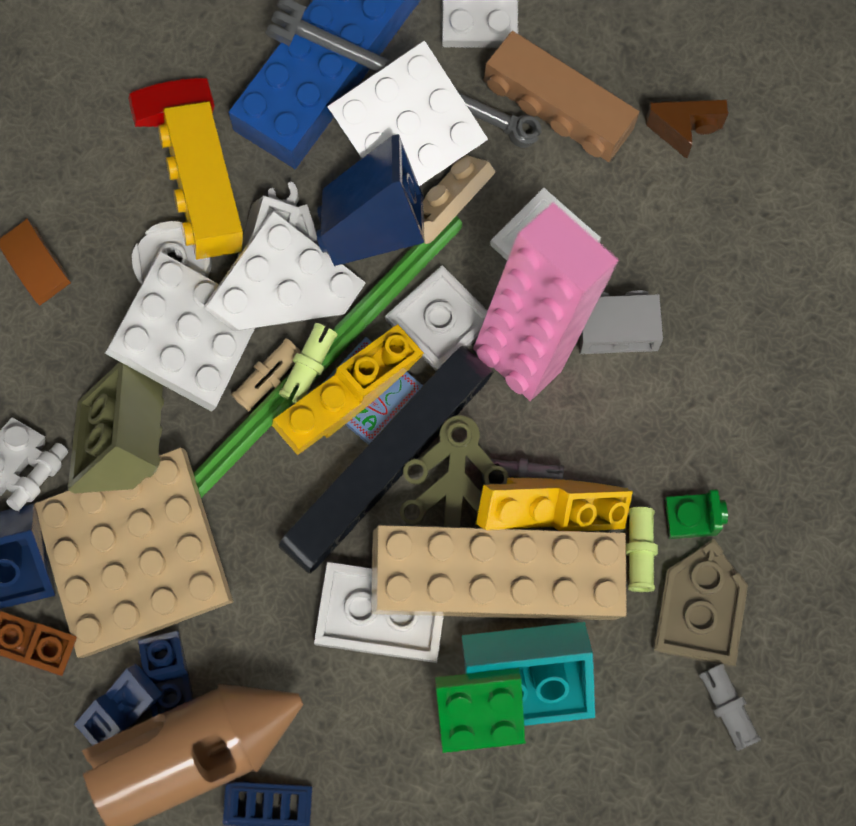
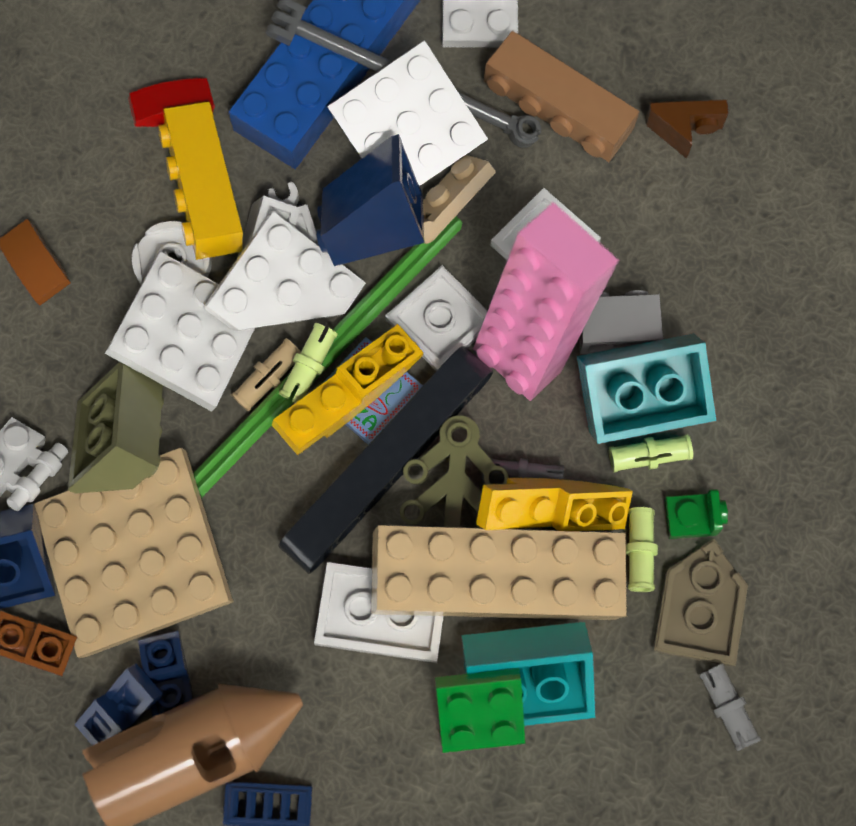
(646, 388): none -> teal brick
(651, 453): none -> yellowish green pin

